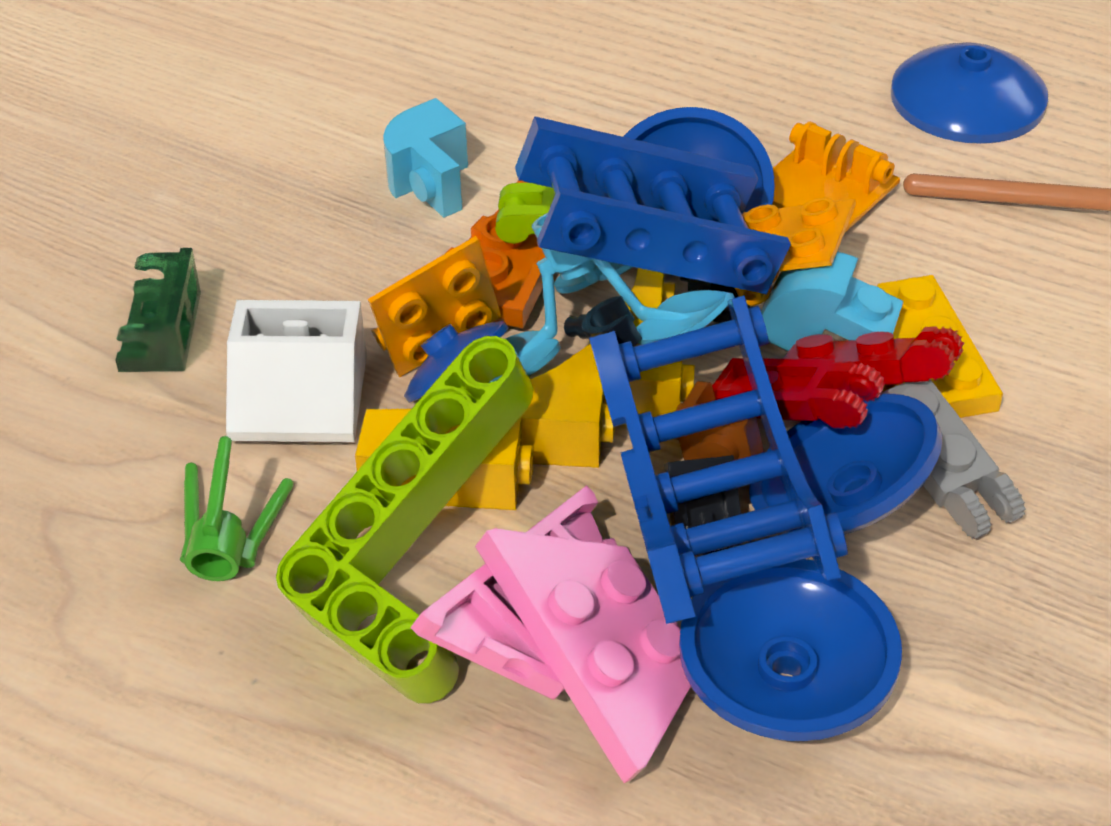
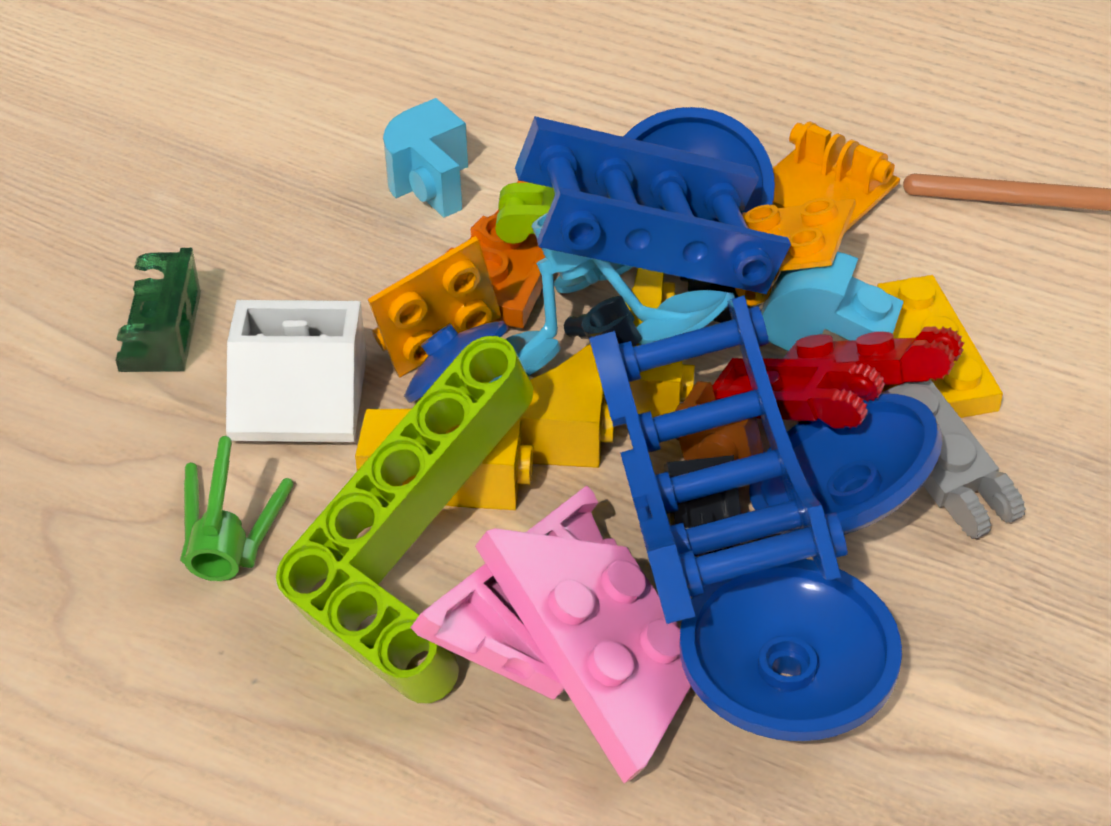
(969, 93): blue dish -> none

